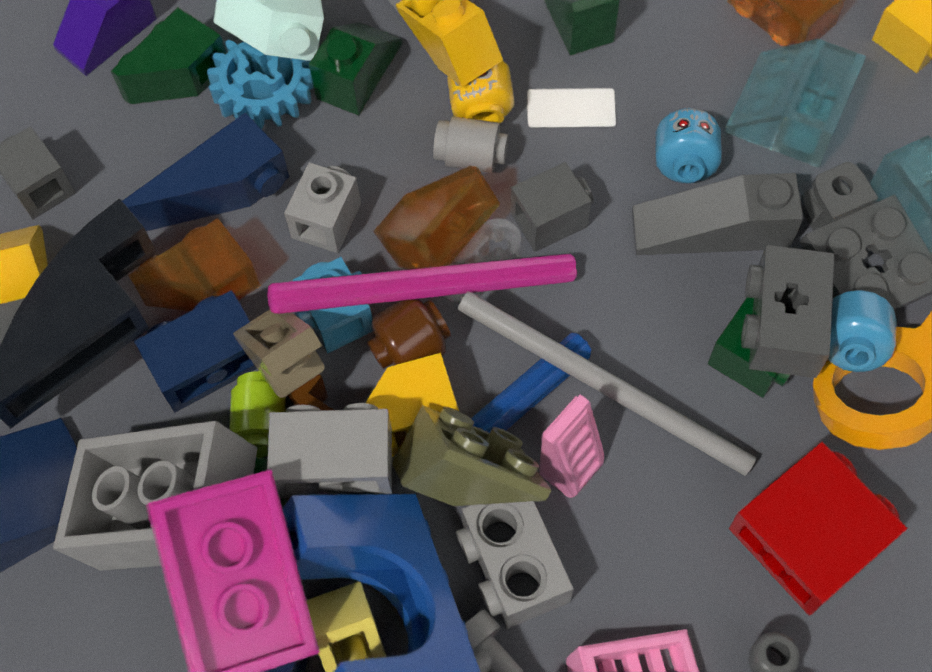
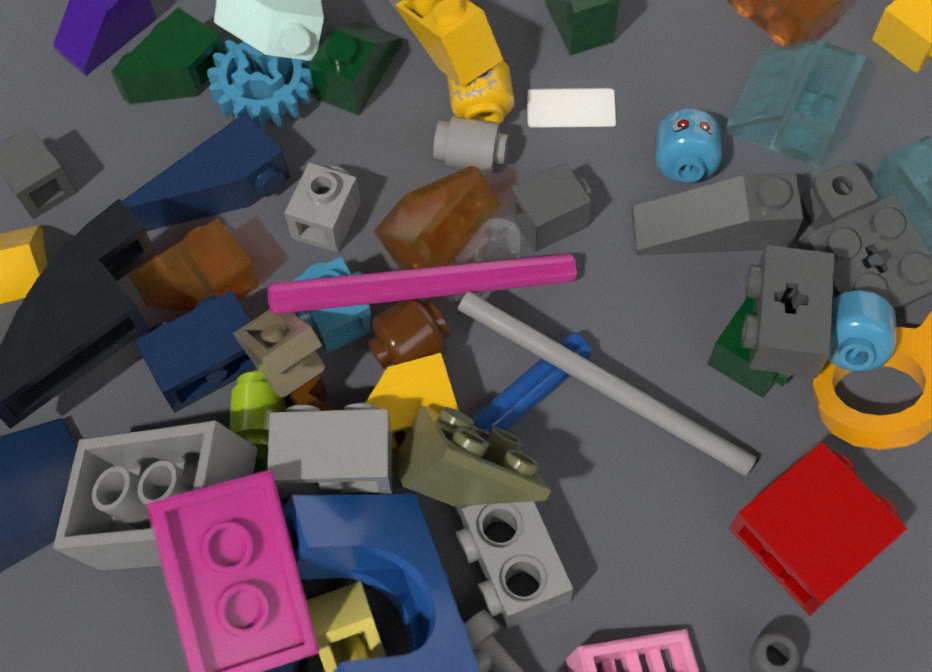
(571, 448): bright pink slope -> none

